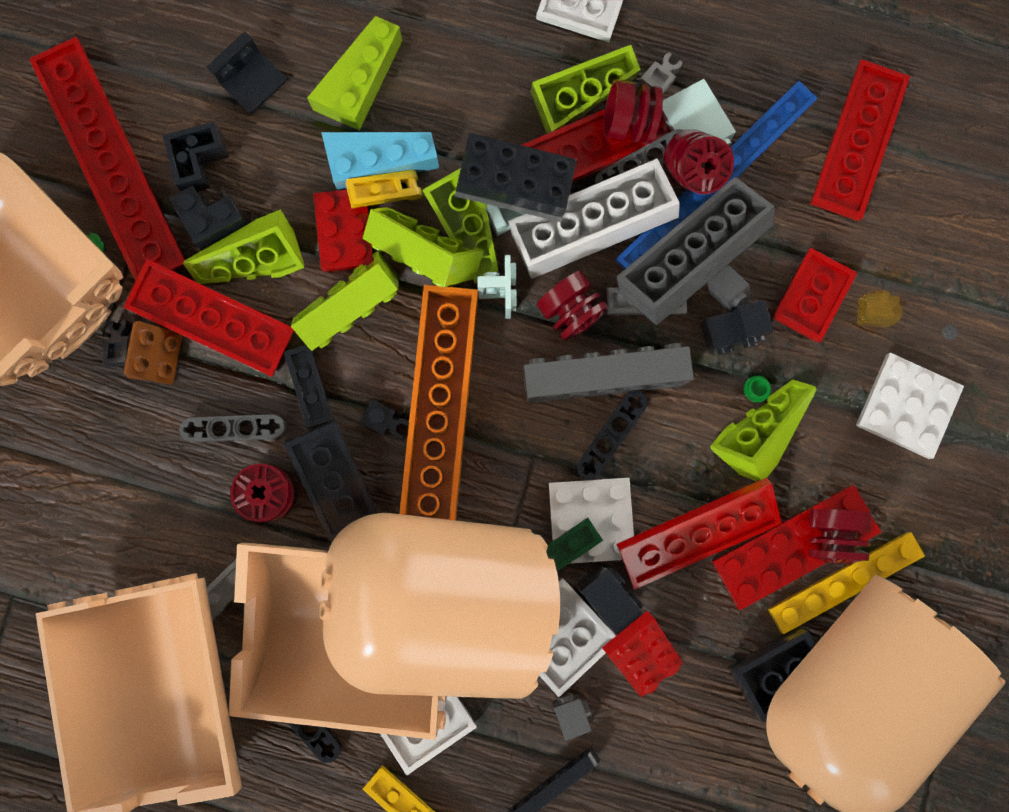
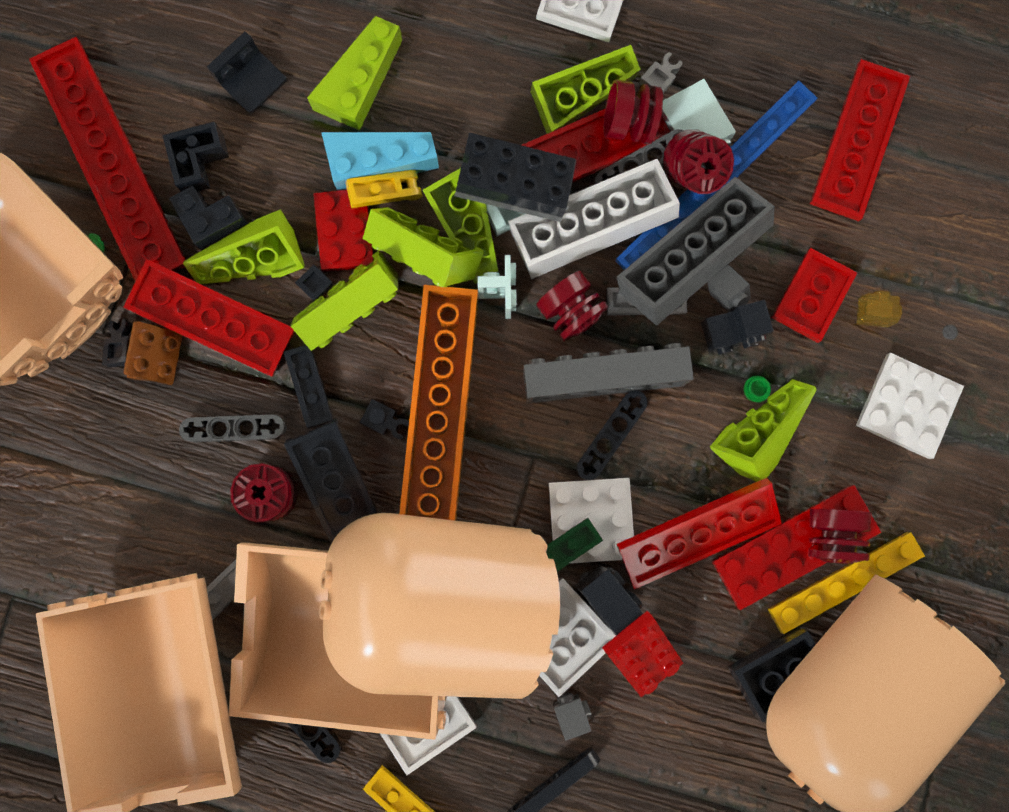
(314, 283): none -> black plate

